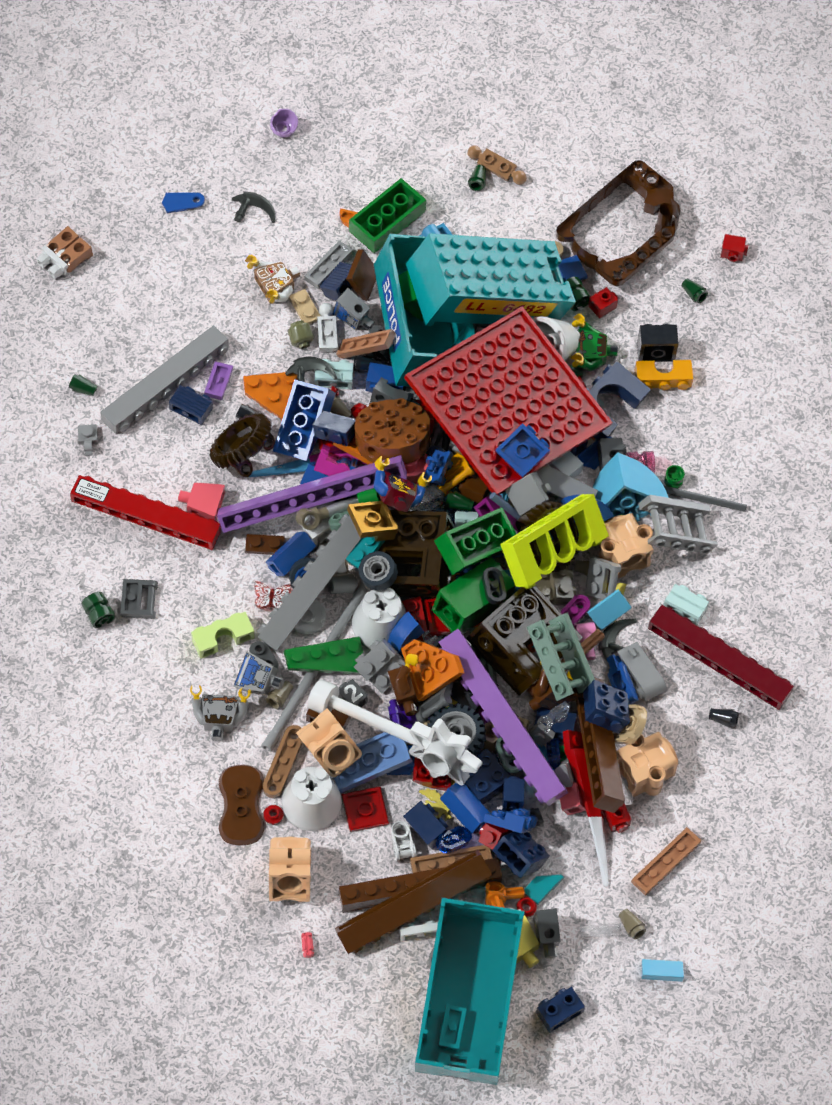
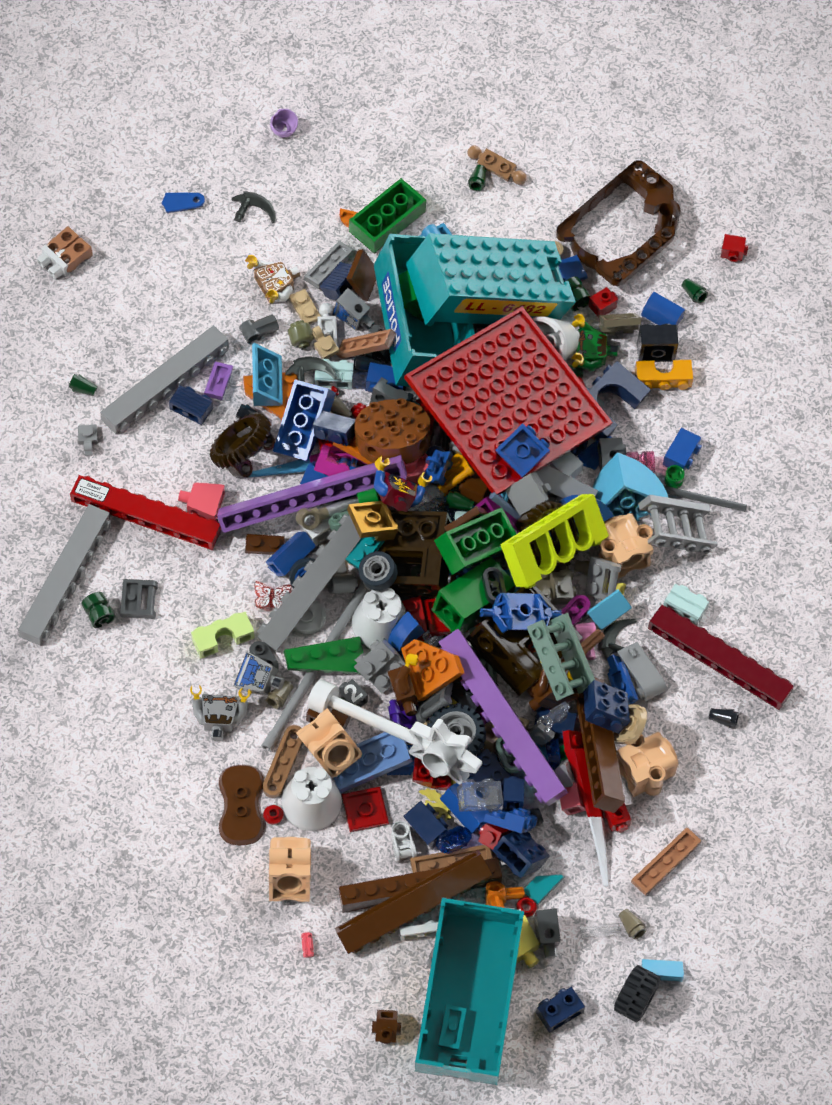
(64, 575): none -> light grey brick
(254, 330): none -> dark grey piece
(266, 377): none -> medium azure slope
(325, 345): none -> tan plate
(386, 1026): none -> reddish brown brick
(469, 800): none -> clear brick
(474, 513): none -> reddish brown tile
(508, 615): none -> blue plate
(619, 322): none -> dark tan plate
(637, 993): none -> black tyre
(662, 310): none -> blue brick
(683, 450): none -> blue brick

